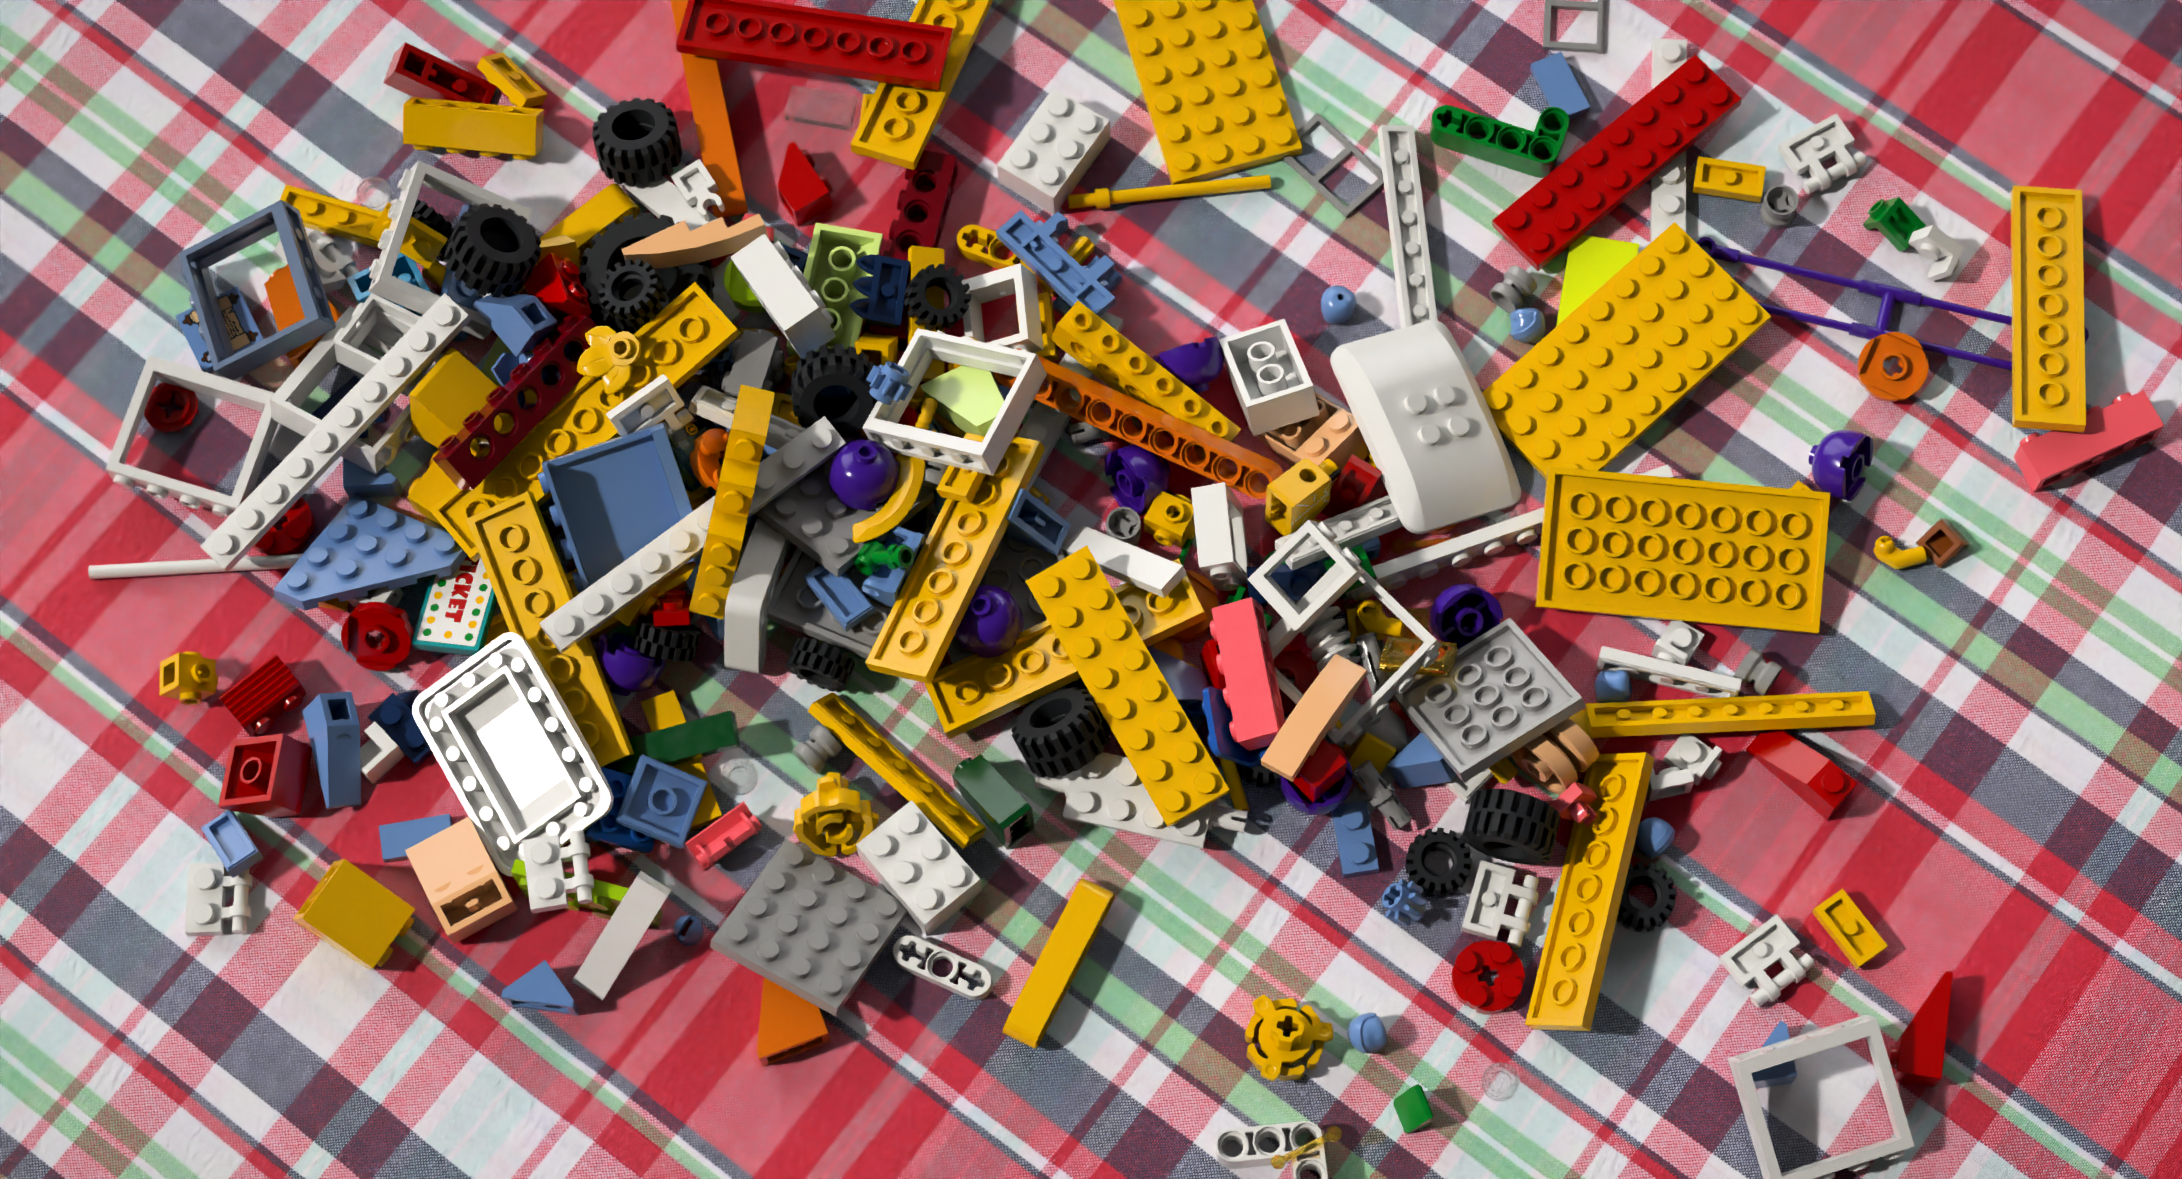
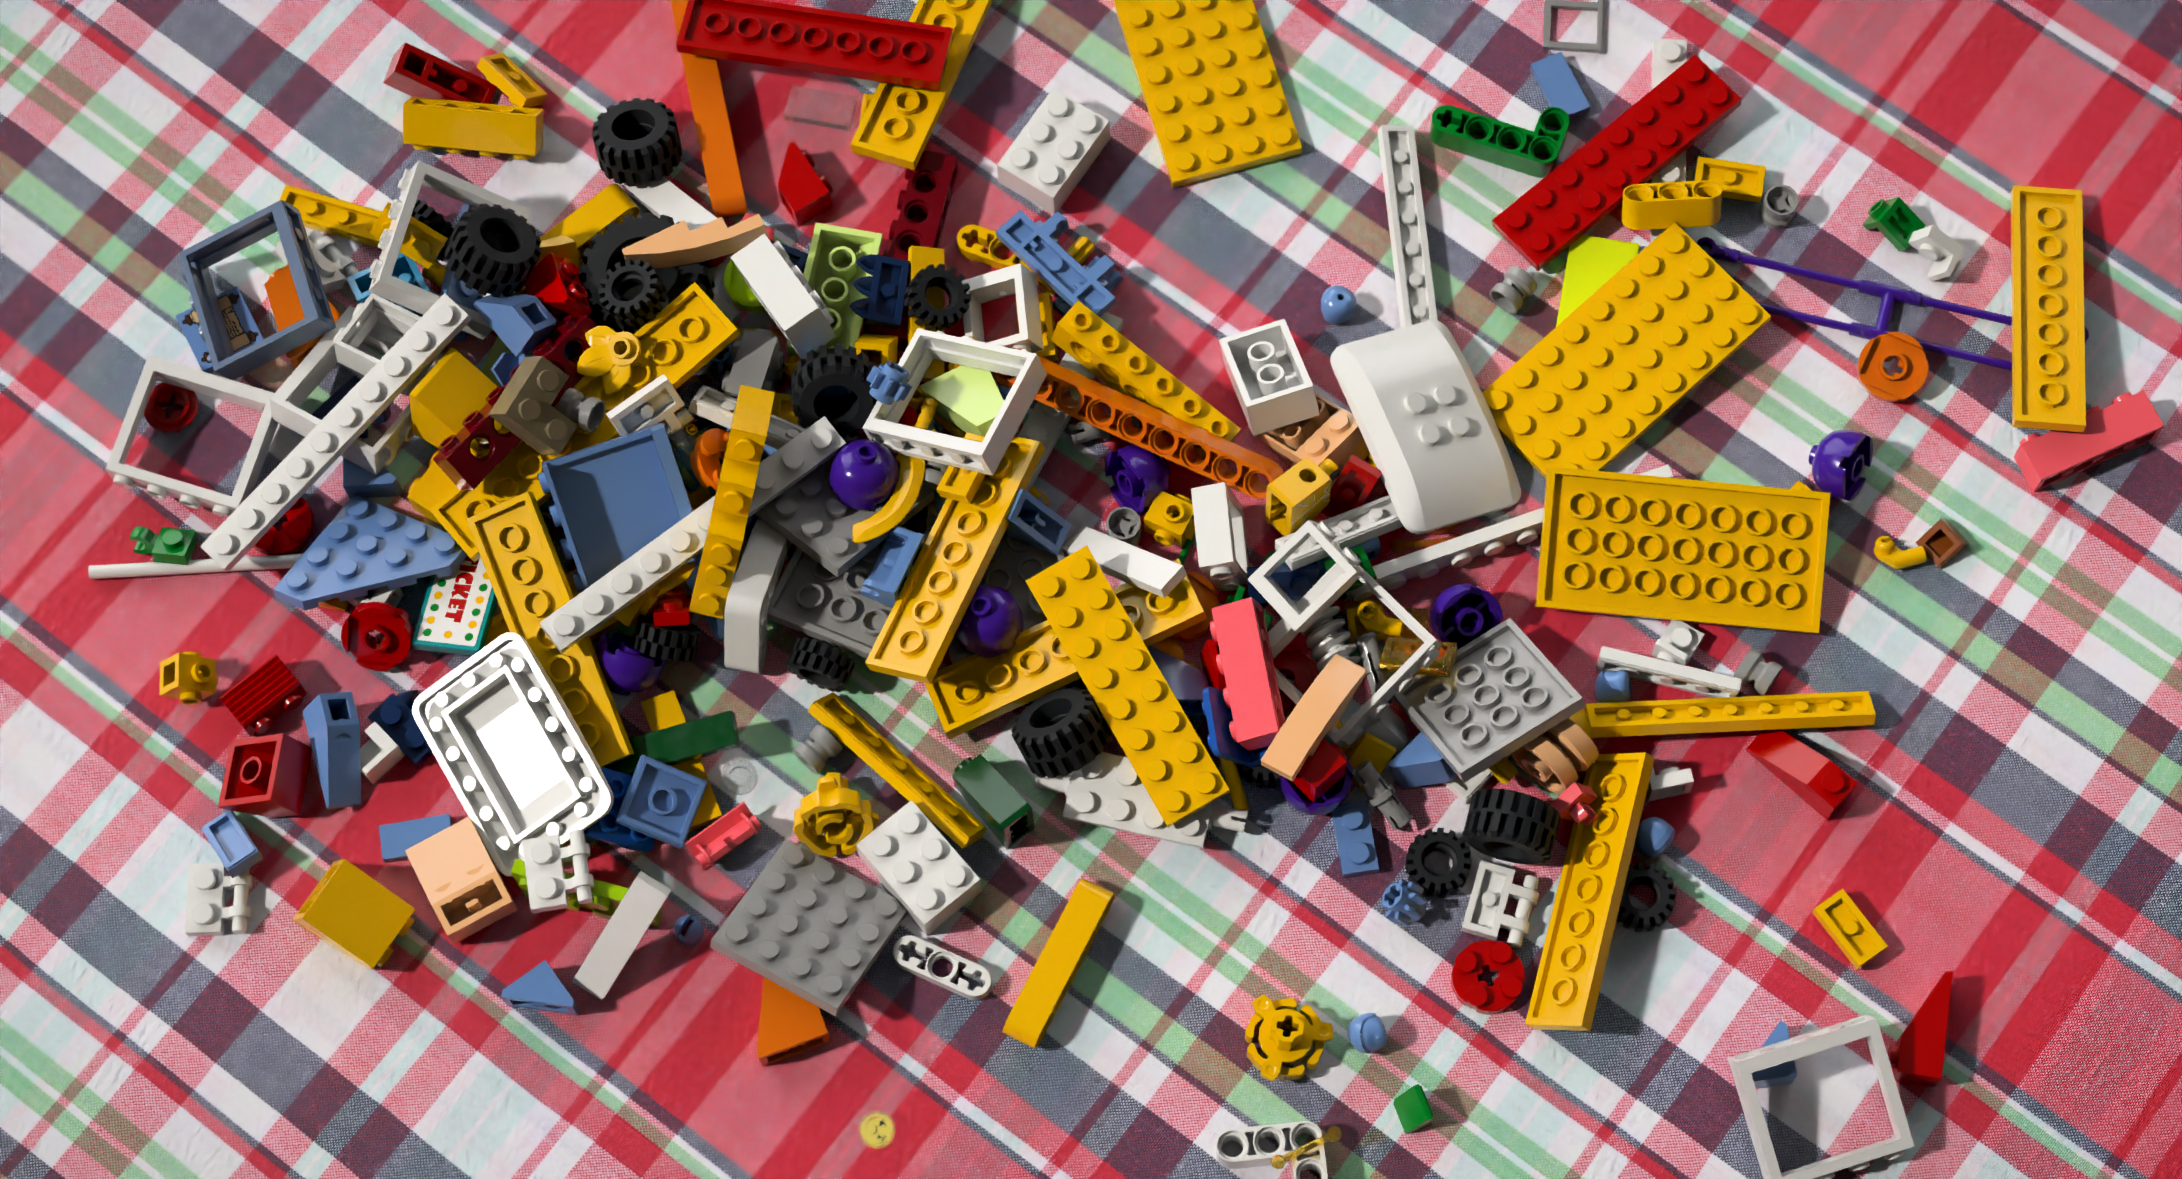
(170, 546): none -> green plate
(374, 193): clear tile -> none
(527, 406): none -> dark tan brick
(580, 410): none -> light grey wheel
(698, 187): white plate -> none
(839, 596): medium blue tile -> none
(875, 555): green bar -> none
(876, 1129): none -> clear tile
(1104, 198): yellow bar -> none
(1194, 363): dark purple cylinder -> none
(1349, 149): light grey window -> none
(1500, 1081): clear tile -> none
(1527, 325): medium blue piece -> none
(1669, 202): none -> yellow beam
(1694, 754): white bracket -> none
(1760, 951): white plate -> none
(1815, 146): white plate -> none

